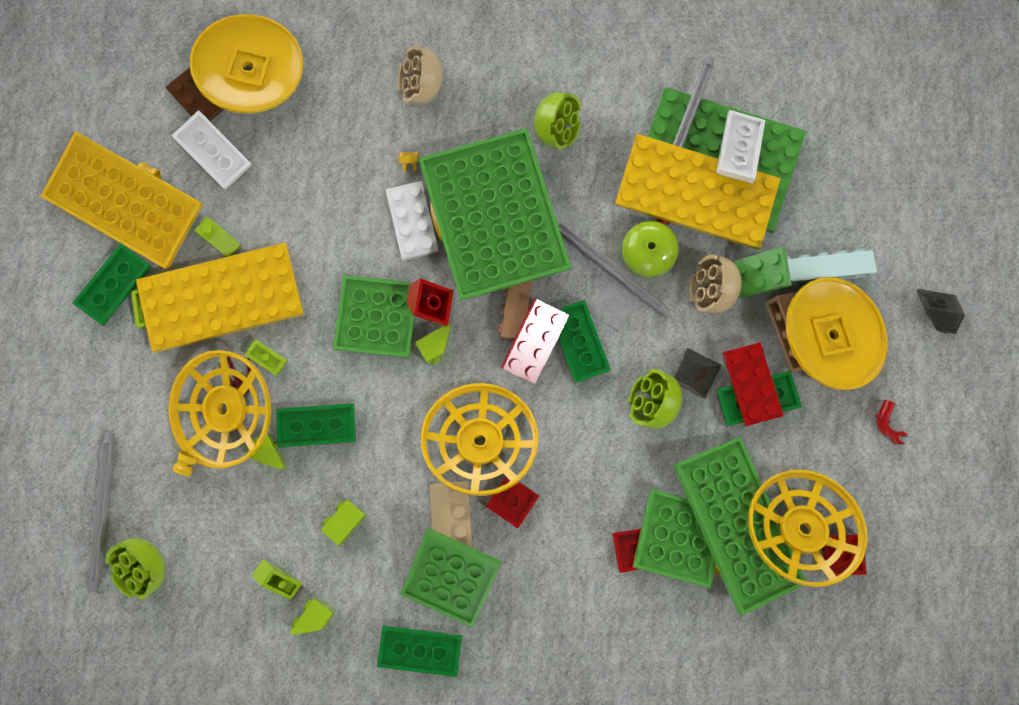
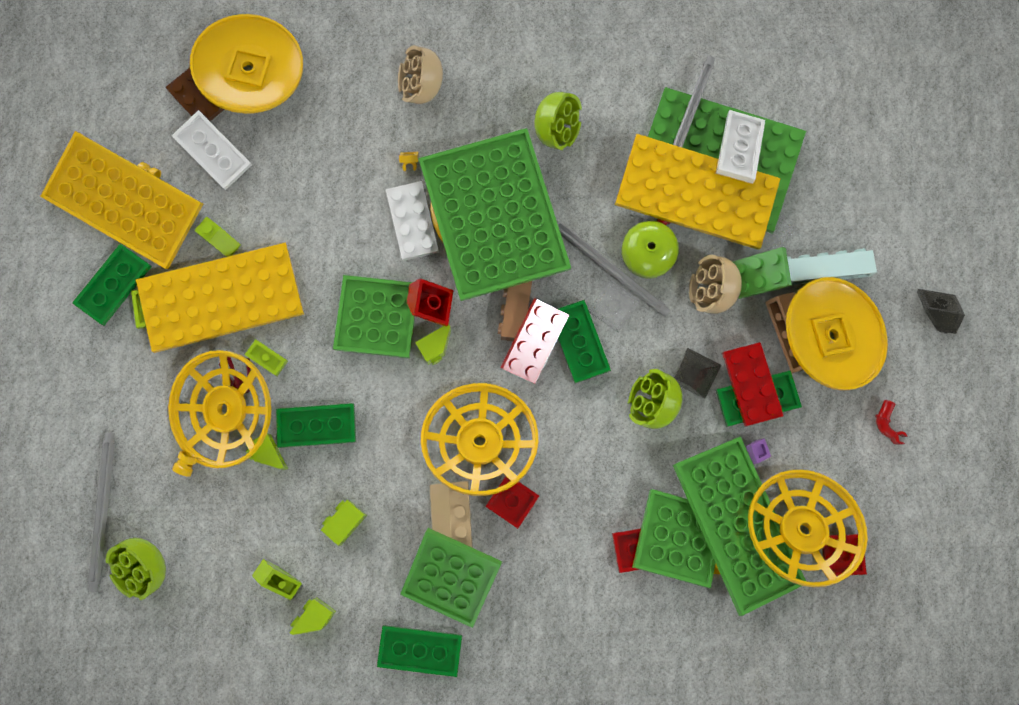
(758, 451): none -> medium lavender plate

